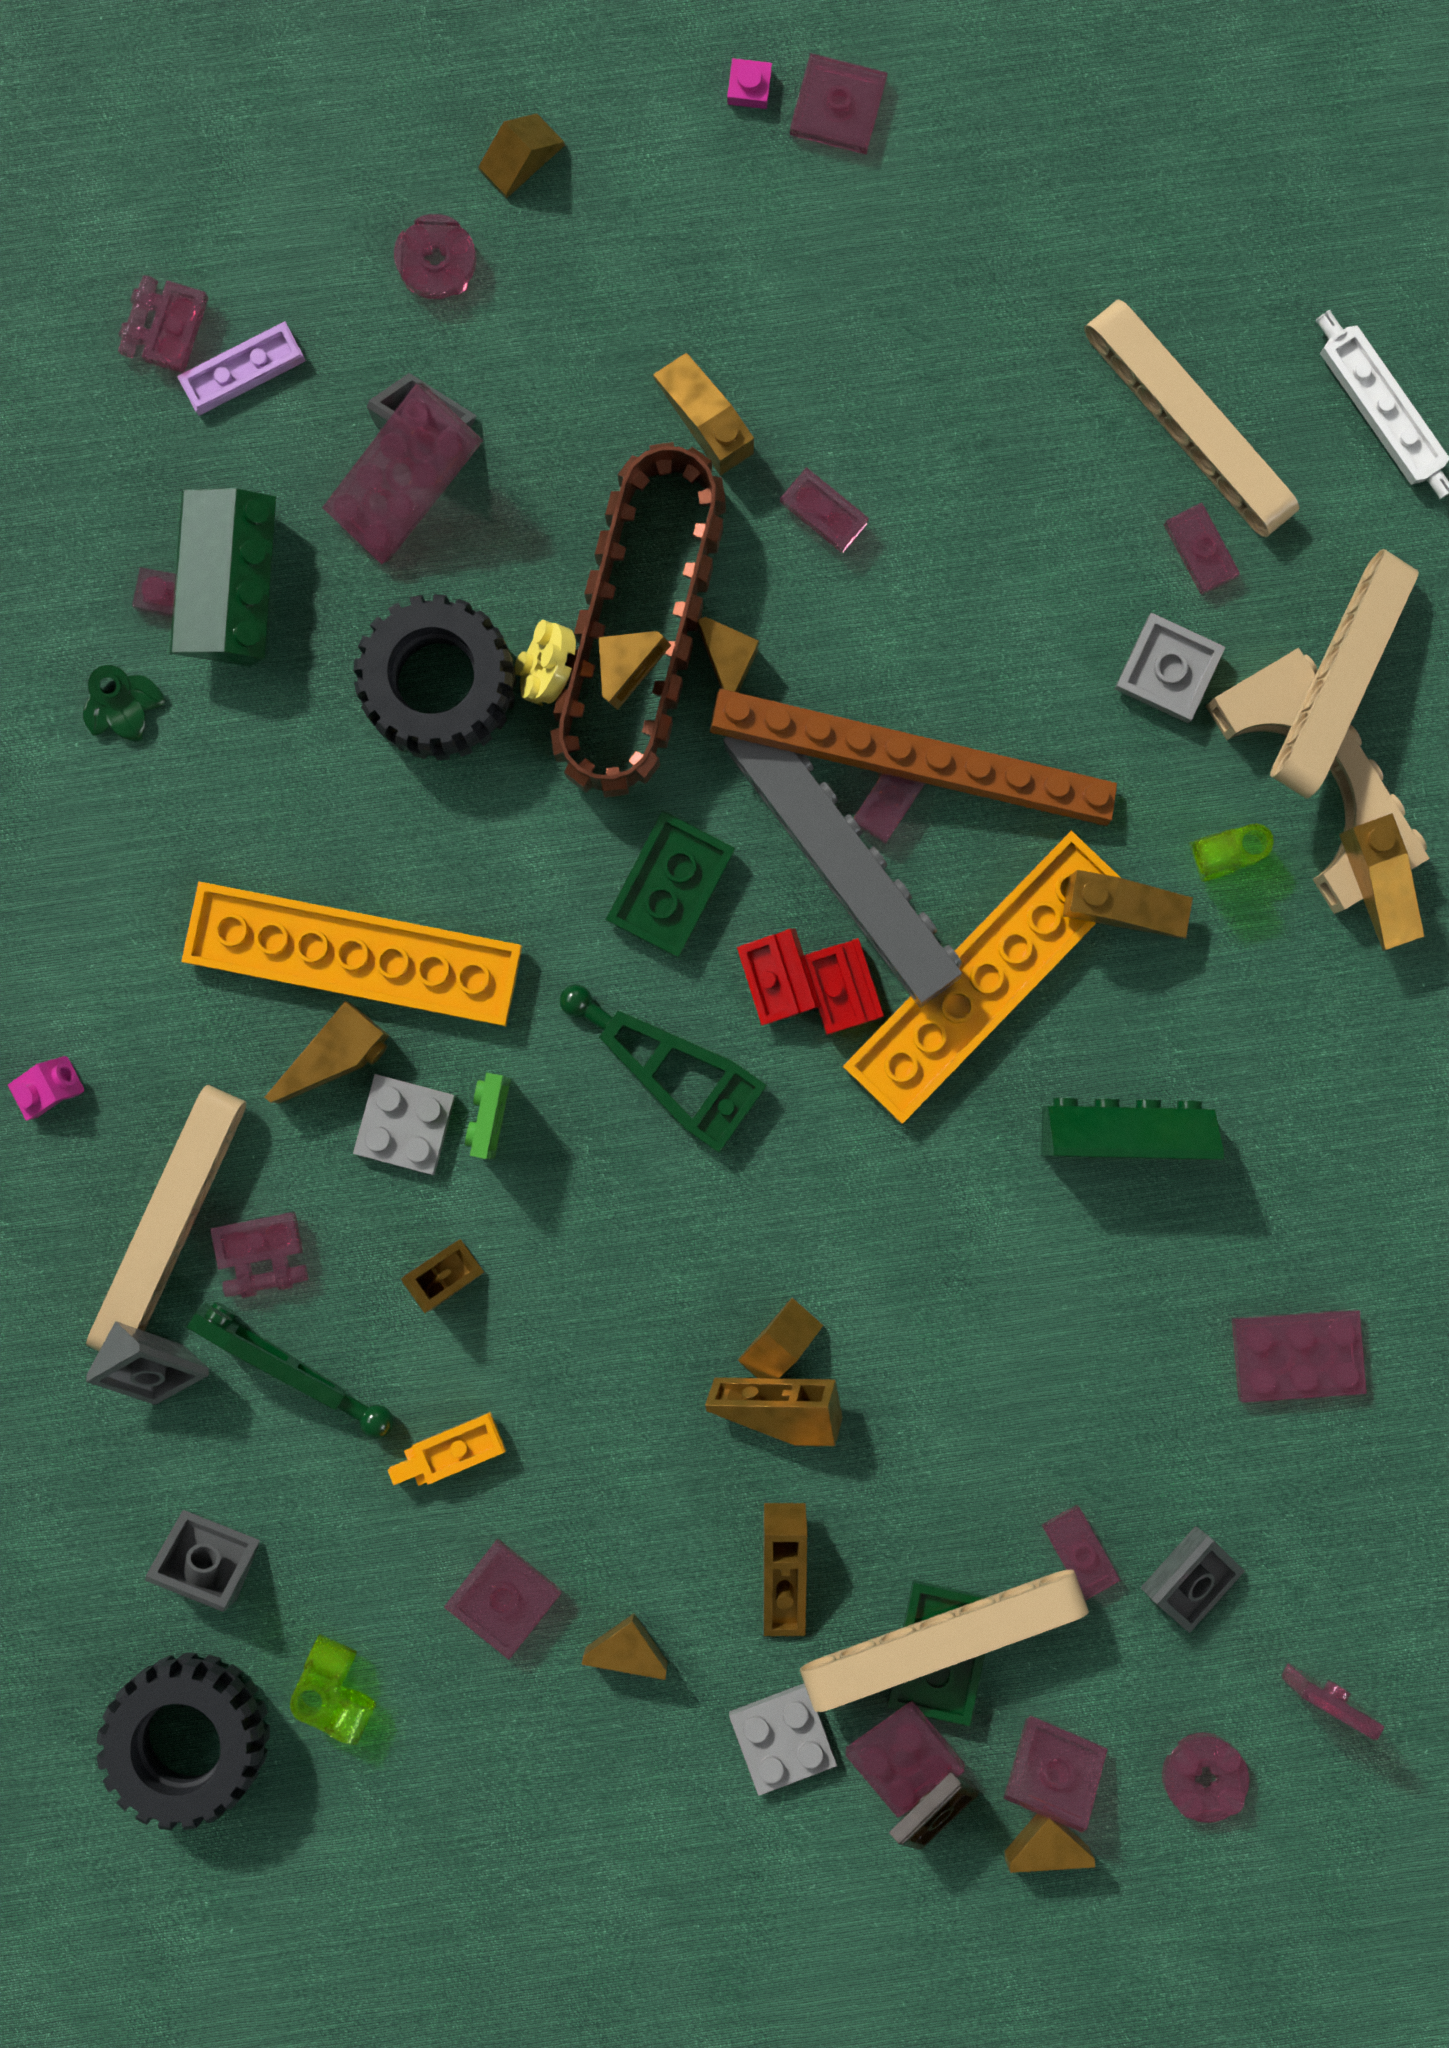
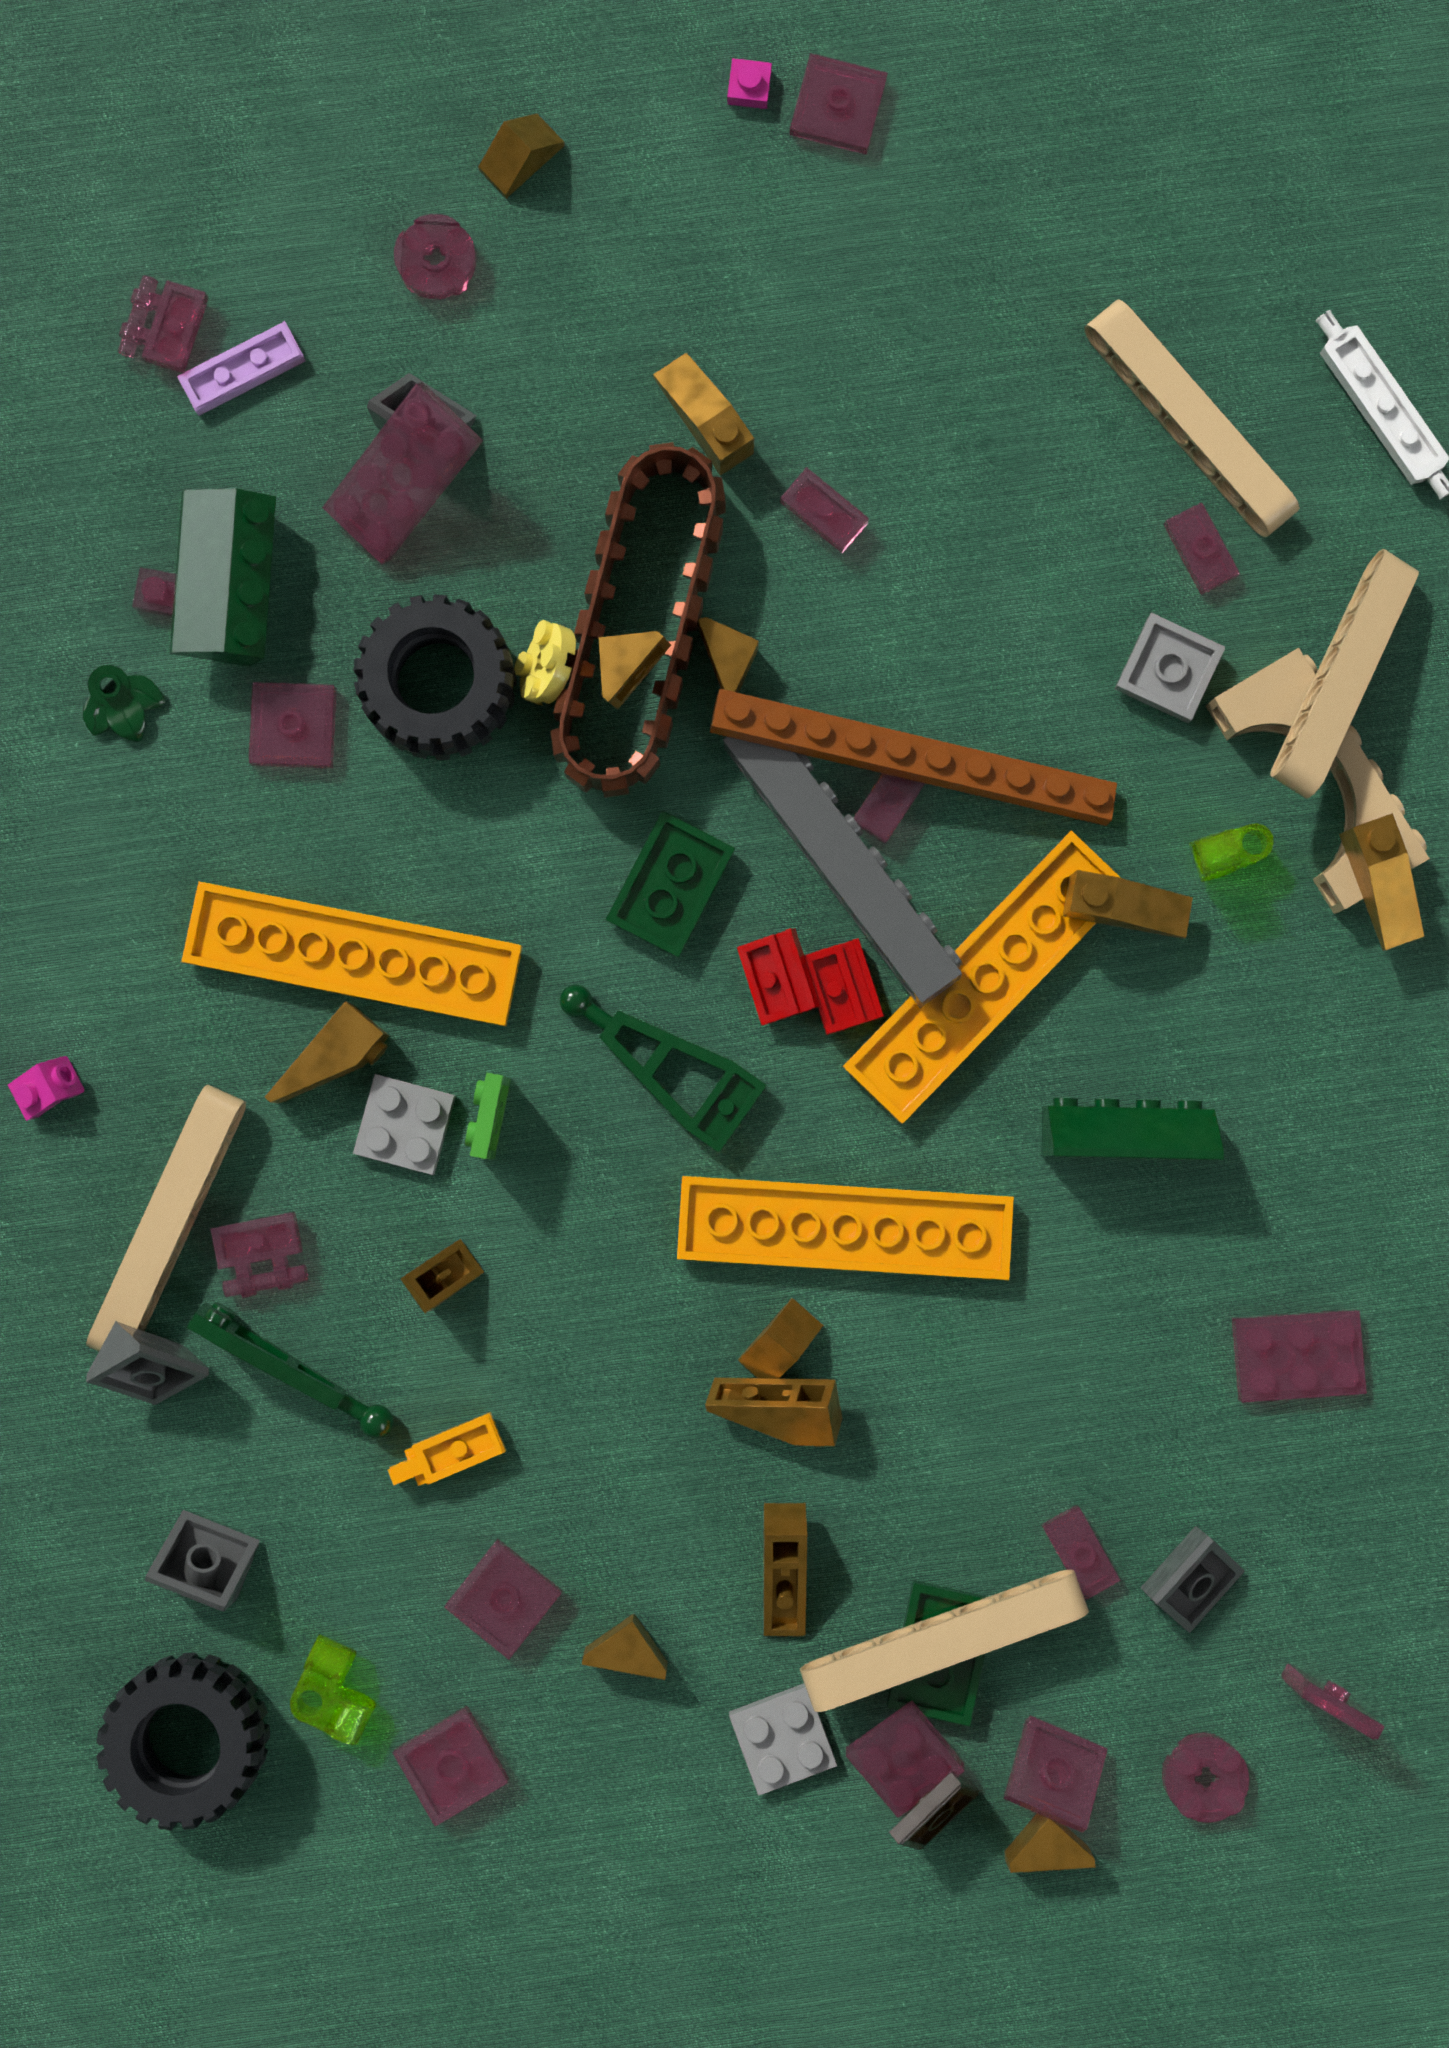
(292, 725): none -> clear pink plate
(451, 1766): none -> clear pink plate
(845, 1227): none -> light orange plate

